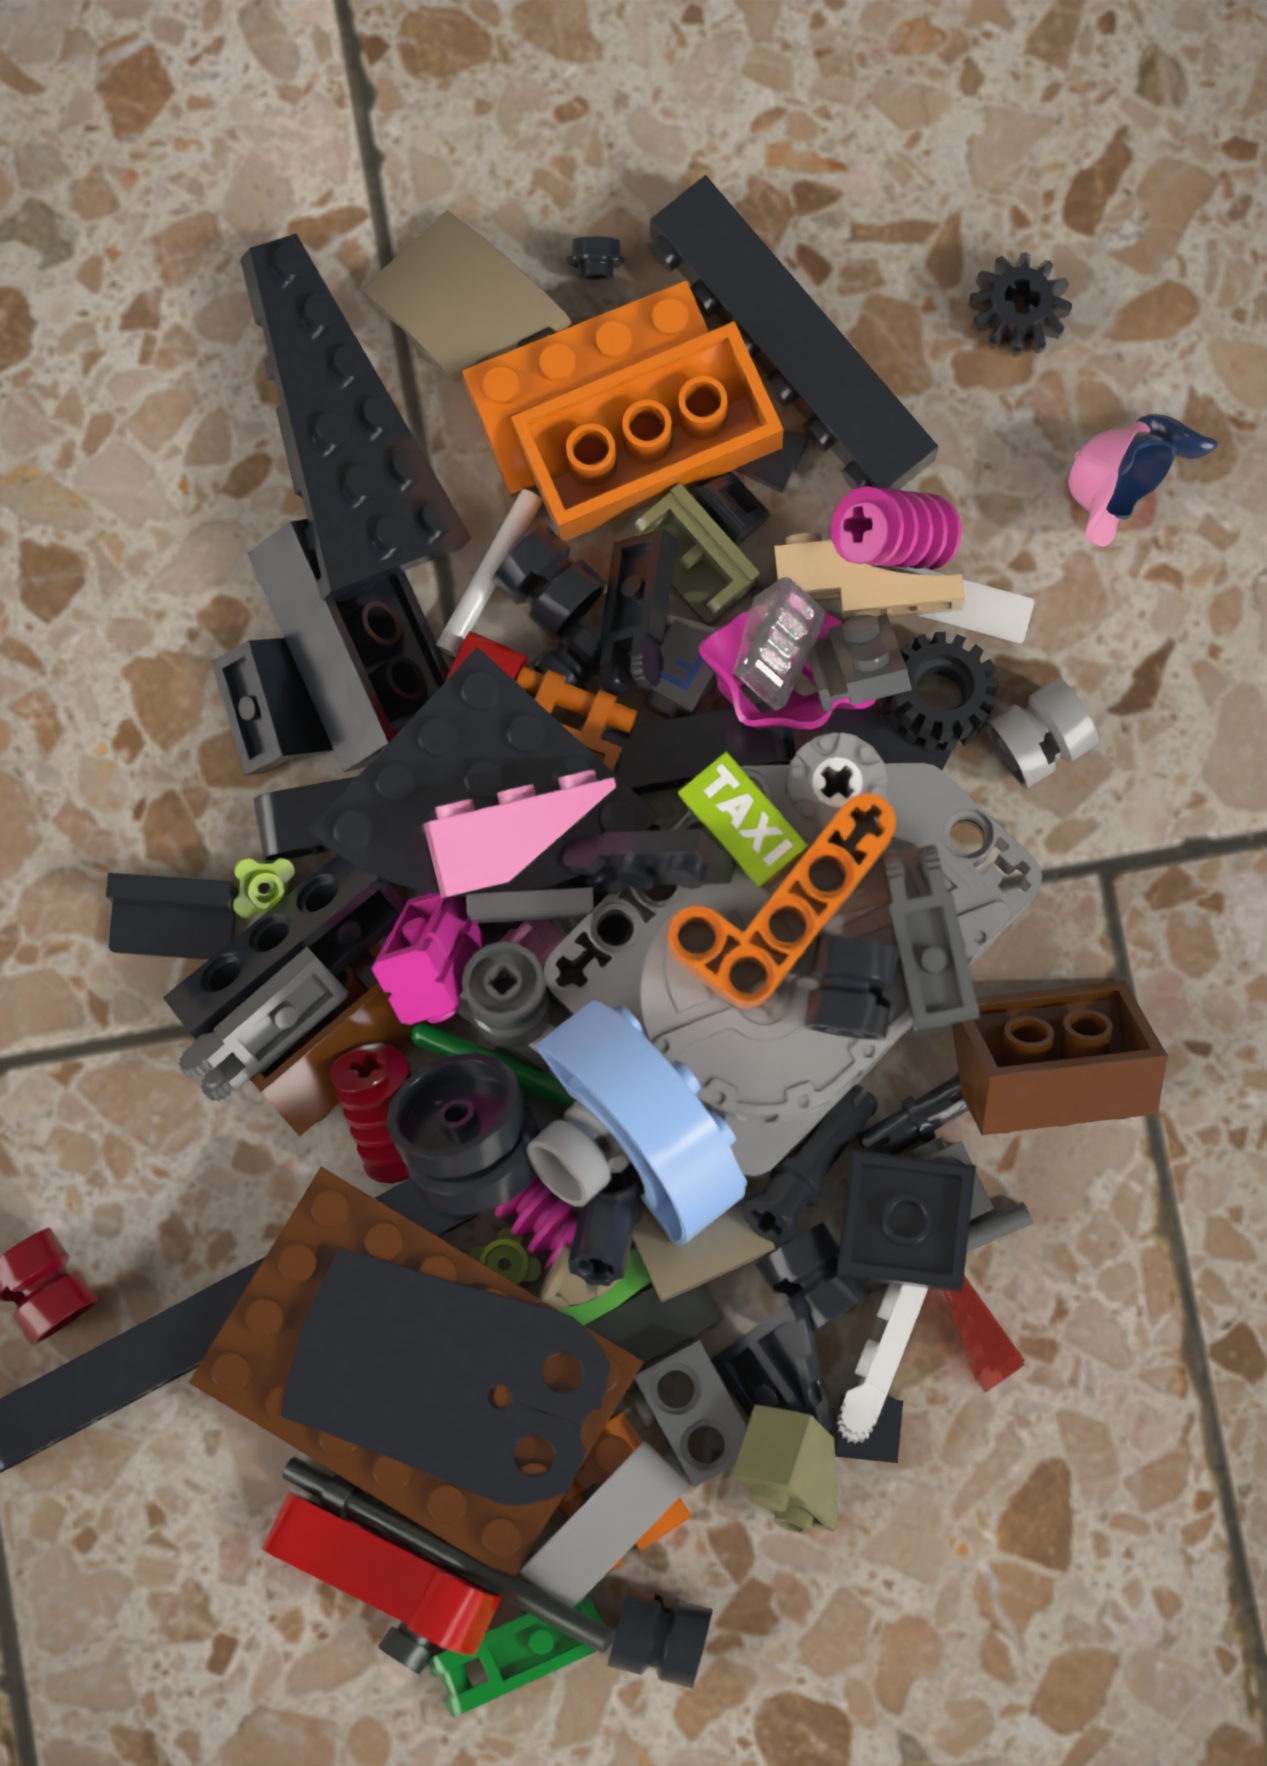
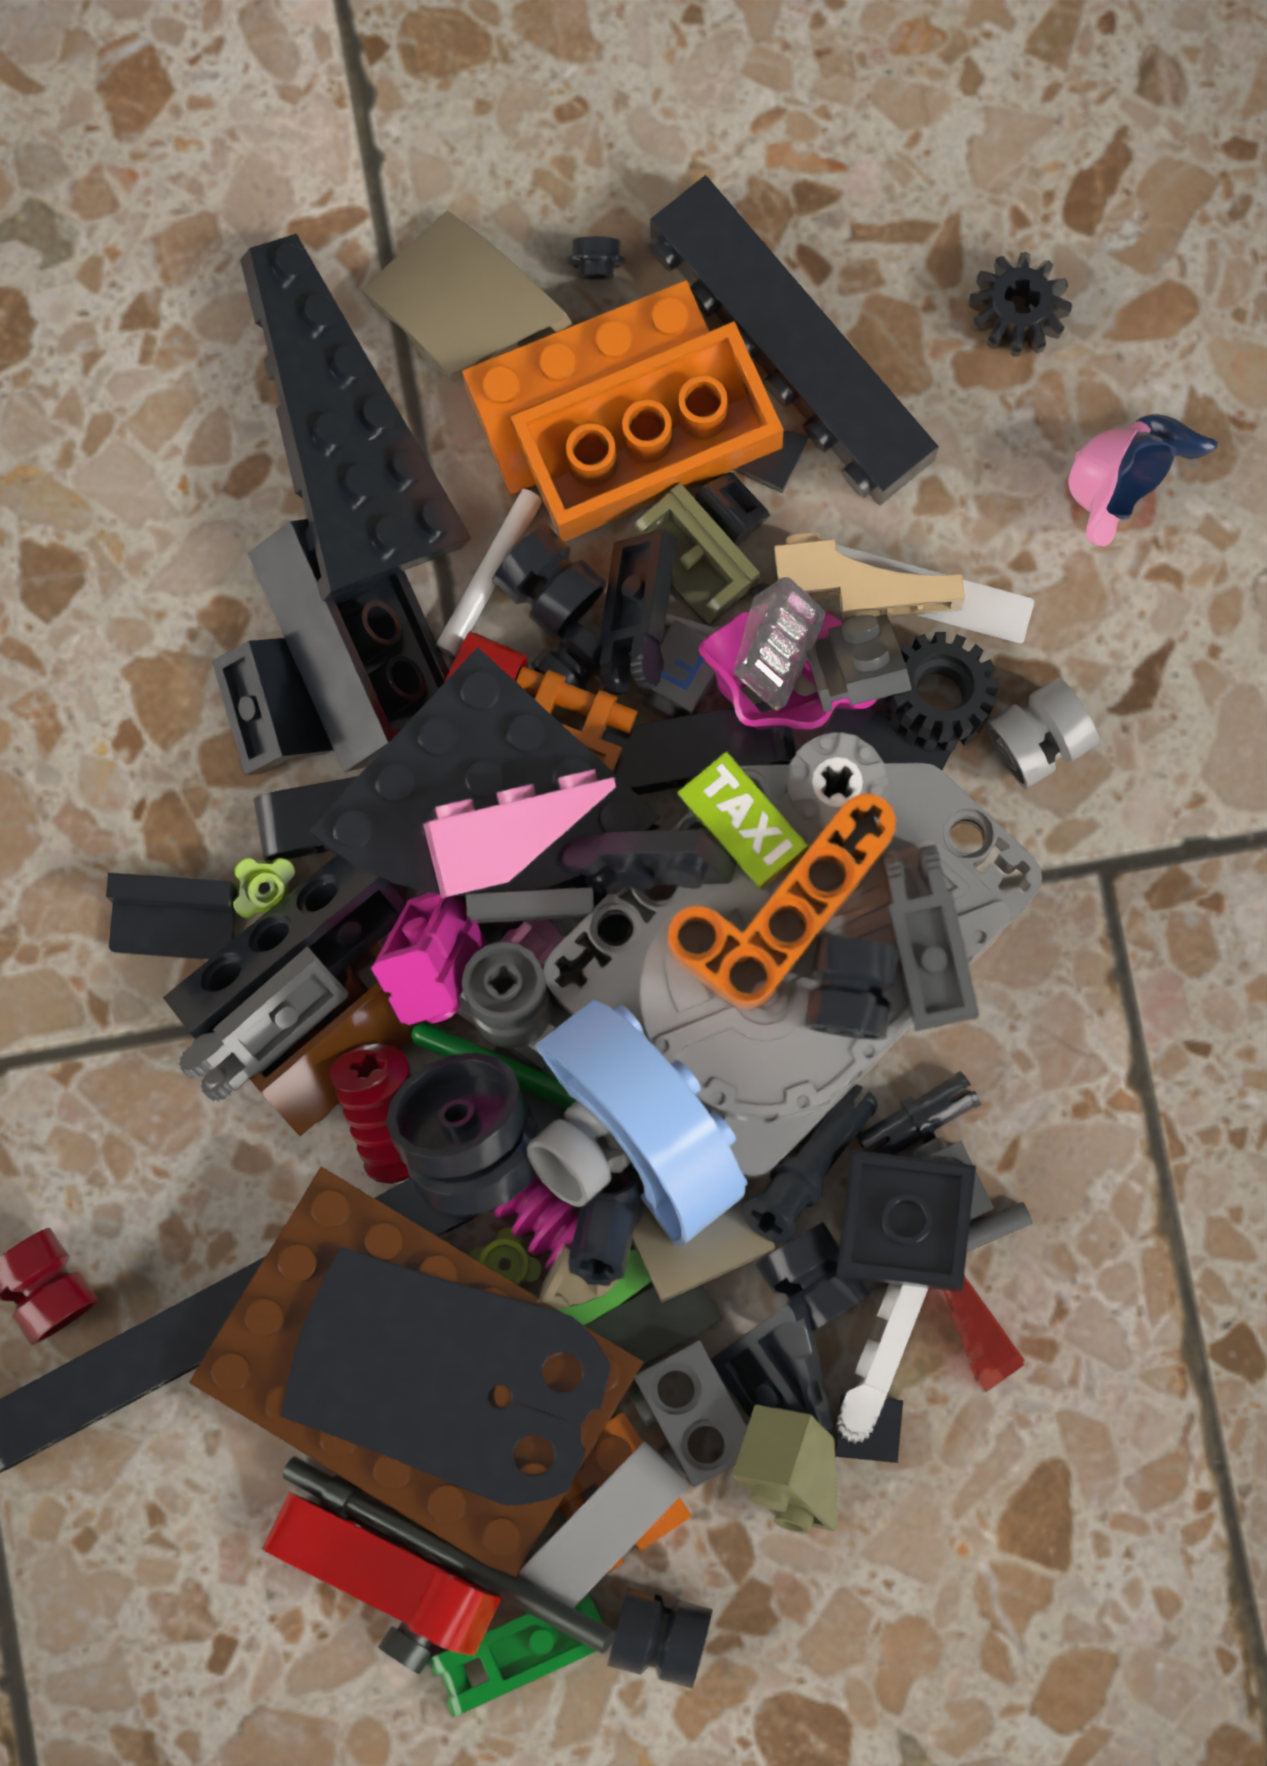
(896, 528): dark pink piece -> none
(1058, 1058): reddish brown slope -> none

